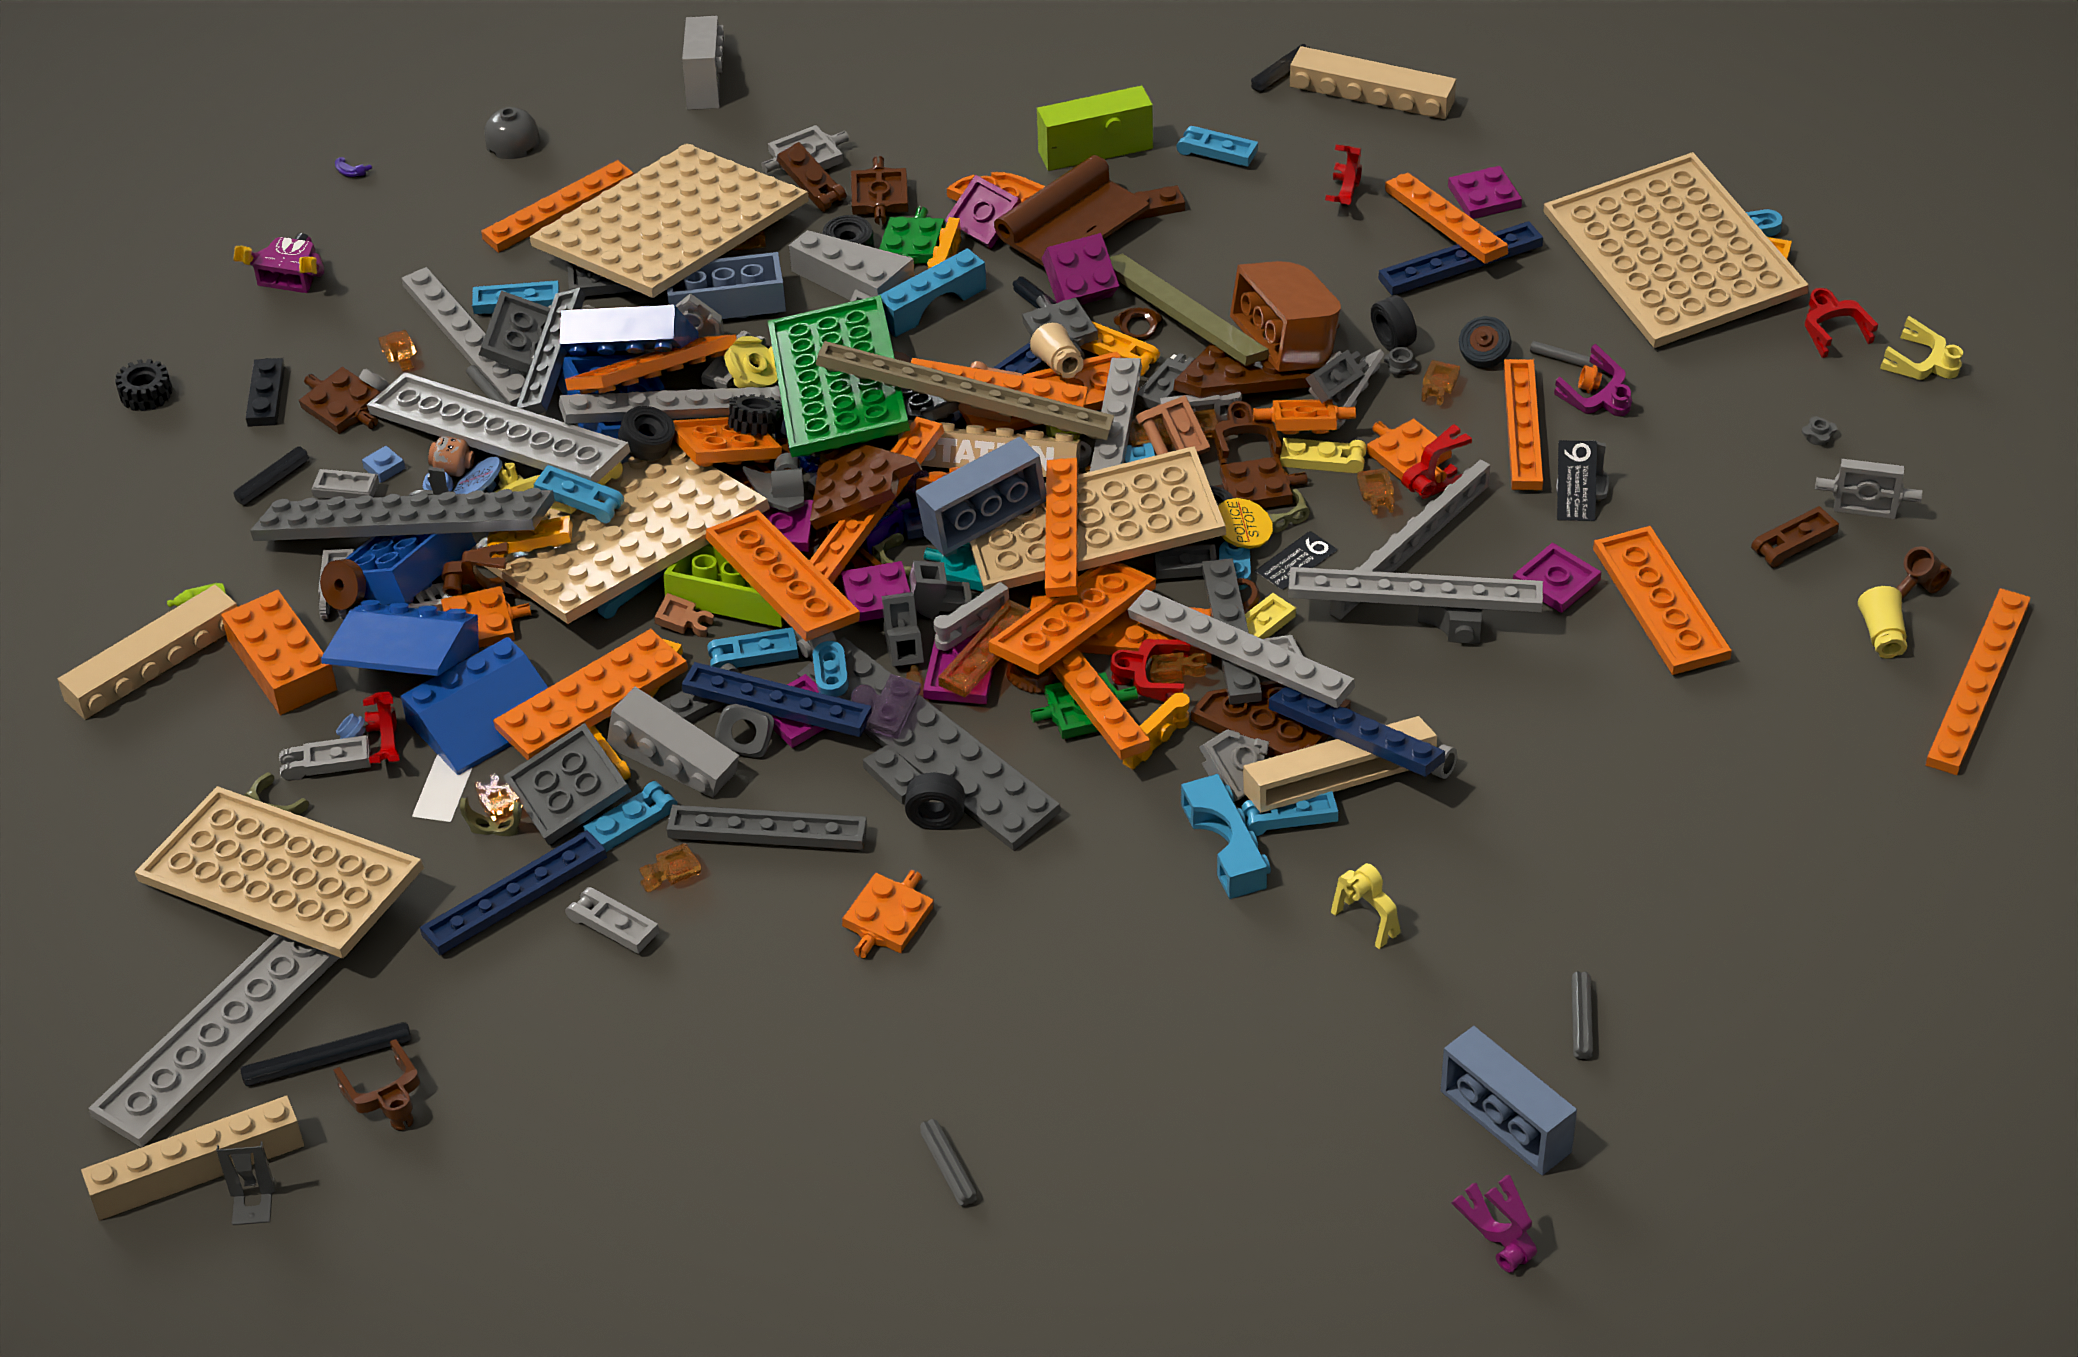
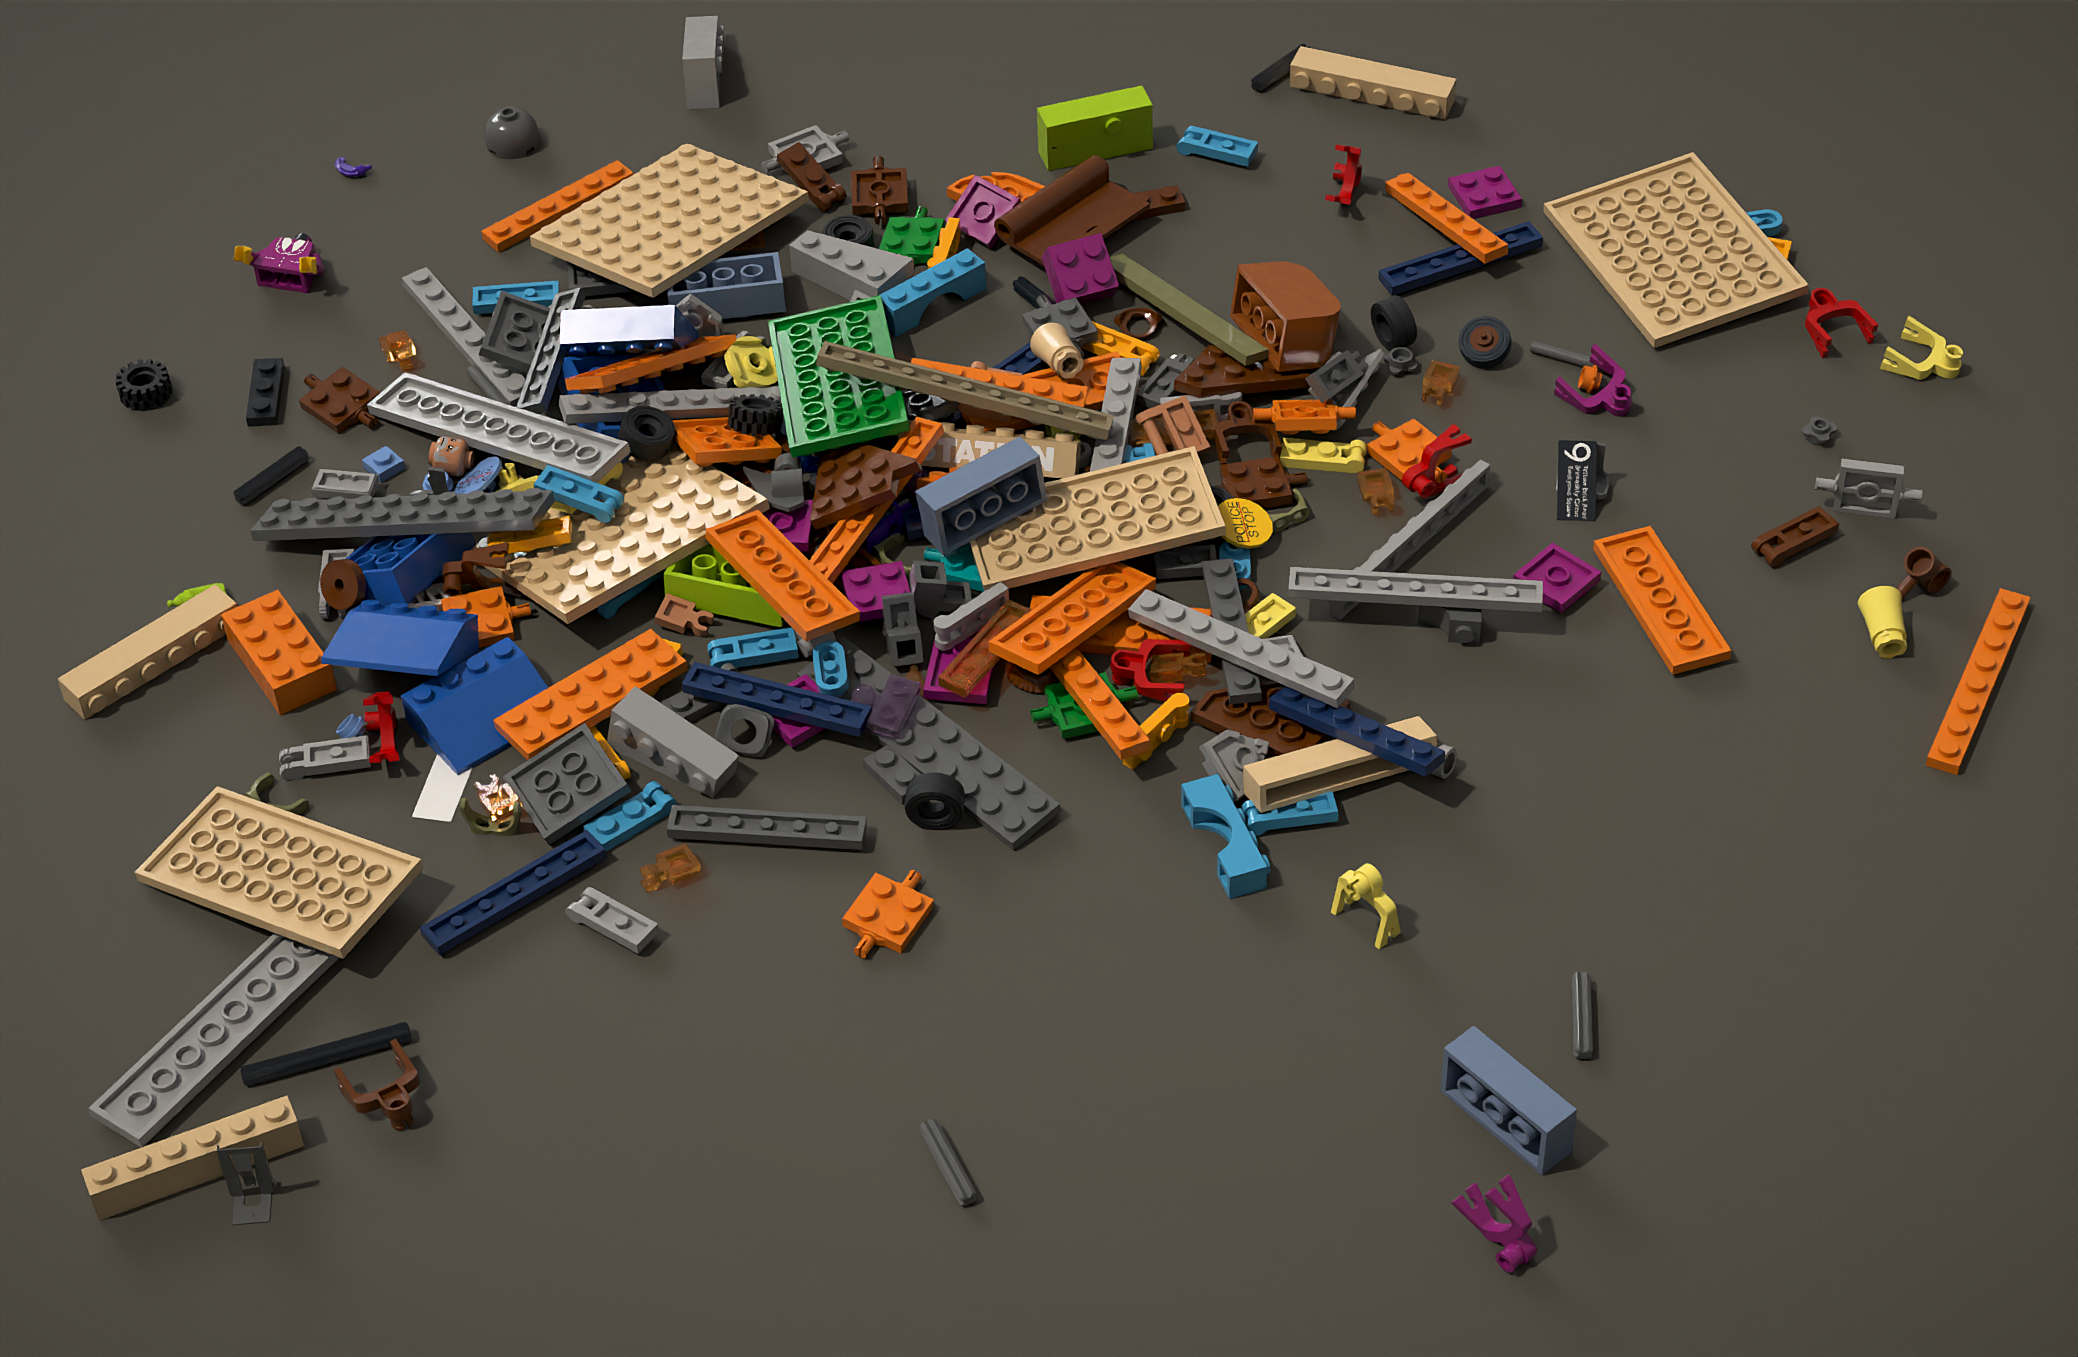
(373, 379): light grey tile -> none
(1061, 528): orange plate -> none
(1303, 553): black sticker -> none
(1523, 425): orange plate -> none

